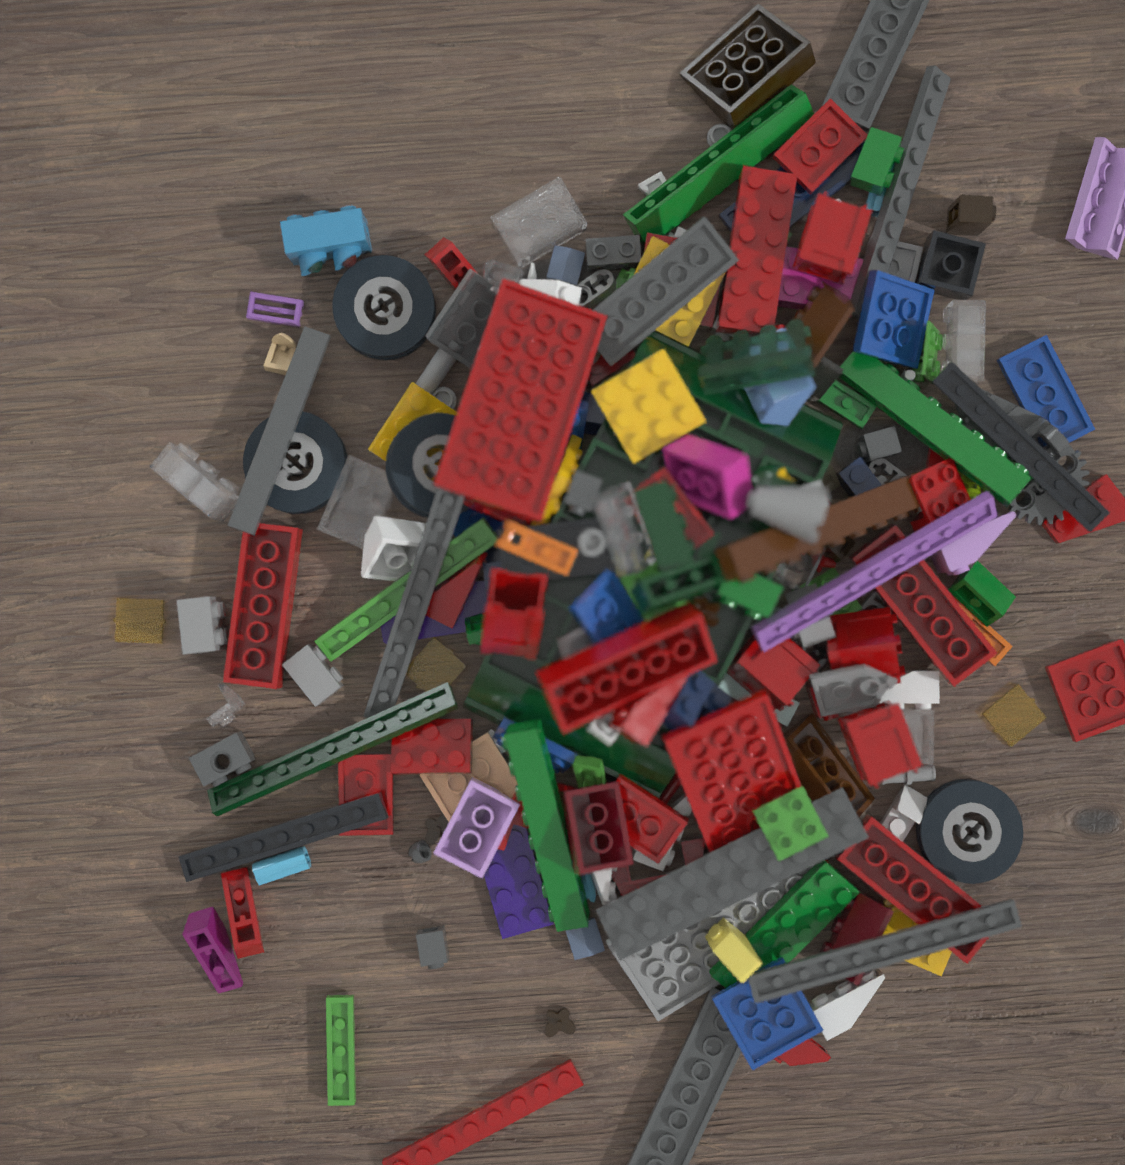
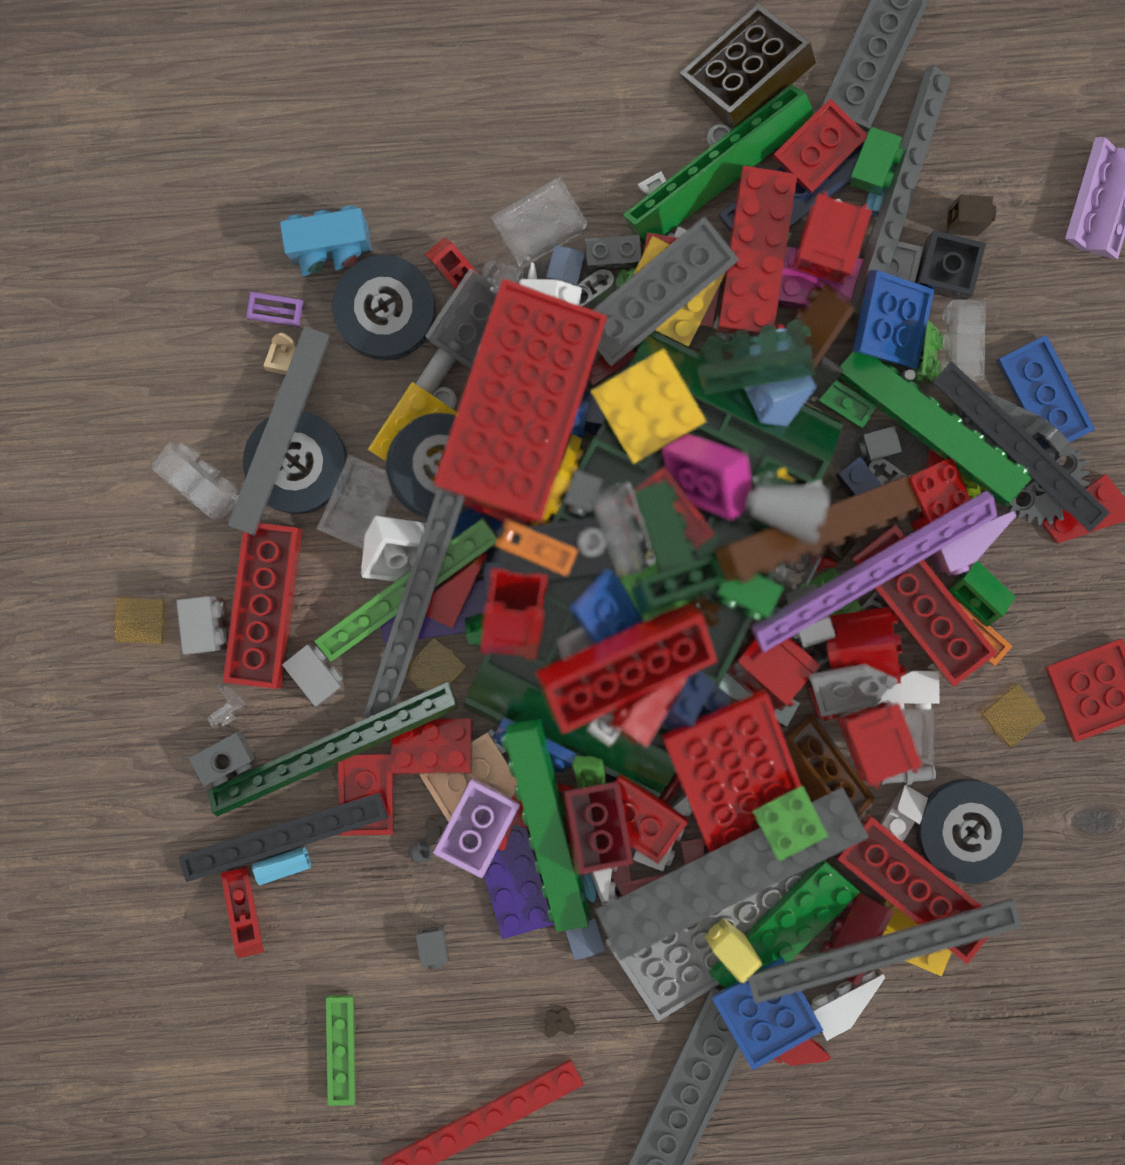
(213, 949): magenta slope -> none

